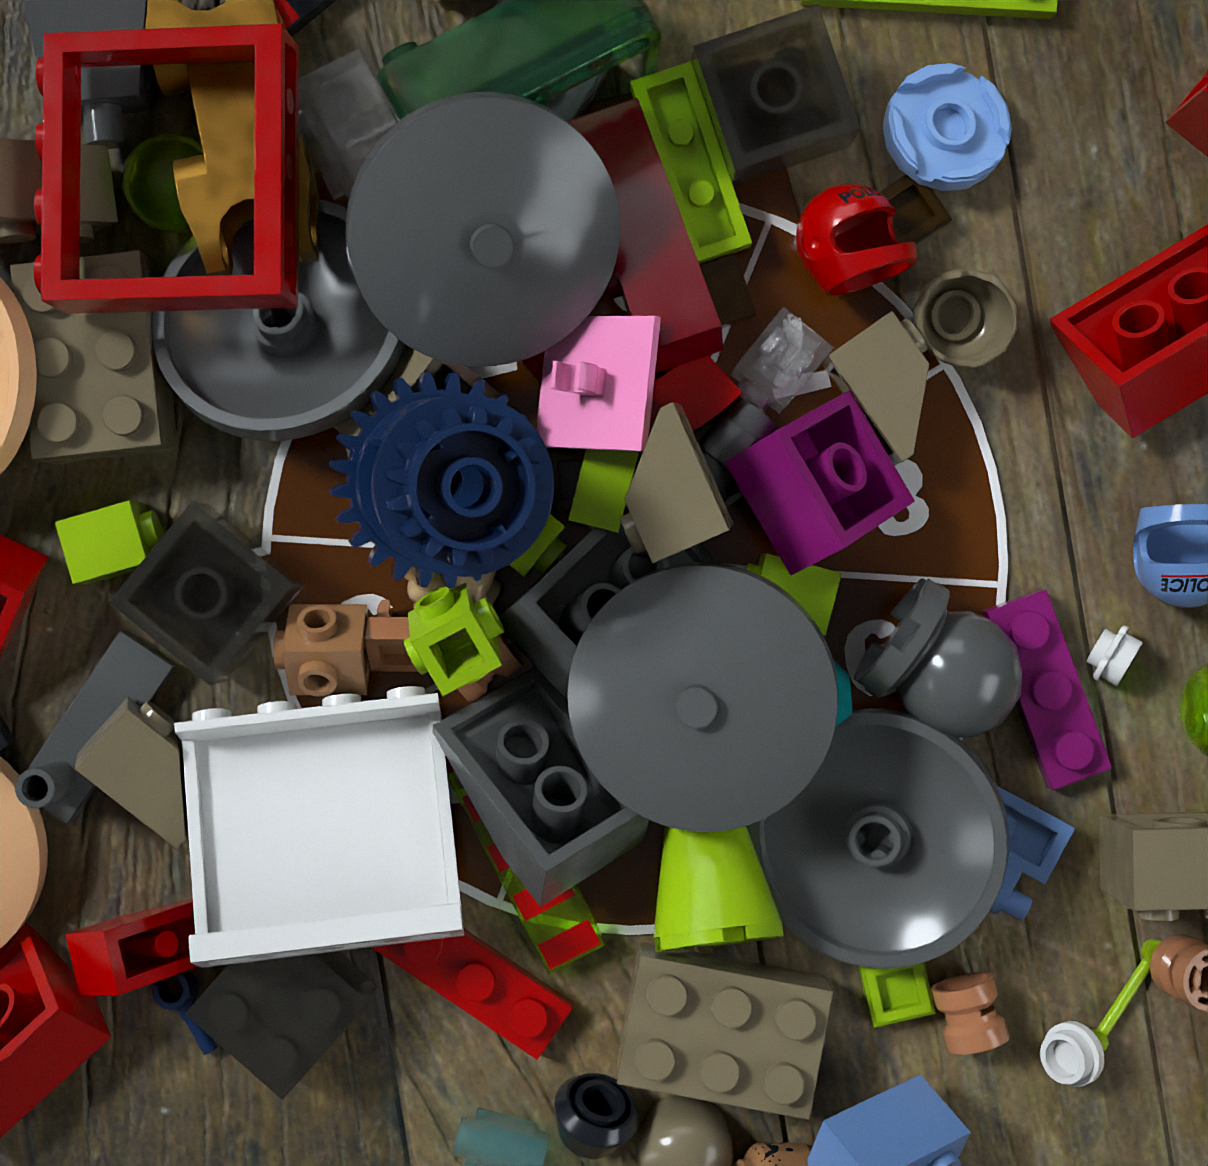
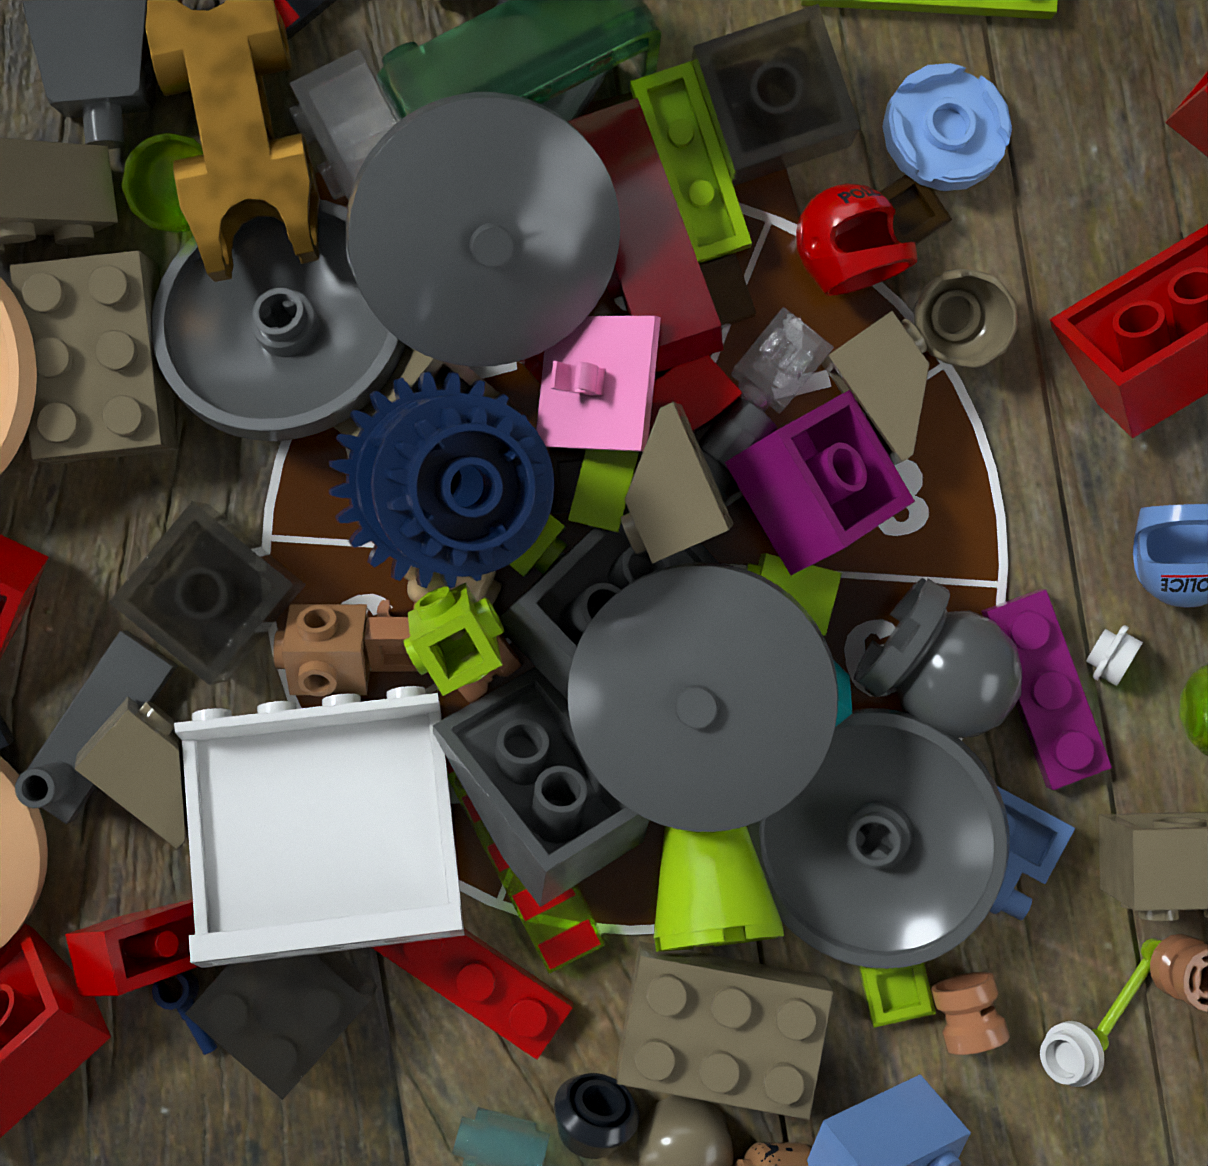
(108, 541): lime brick -> none
(274, 168): red window -> none

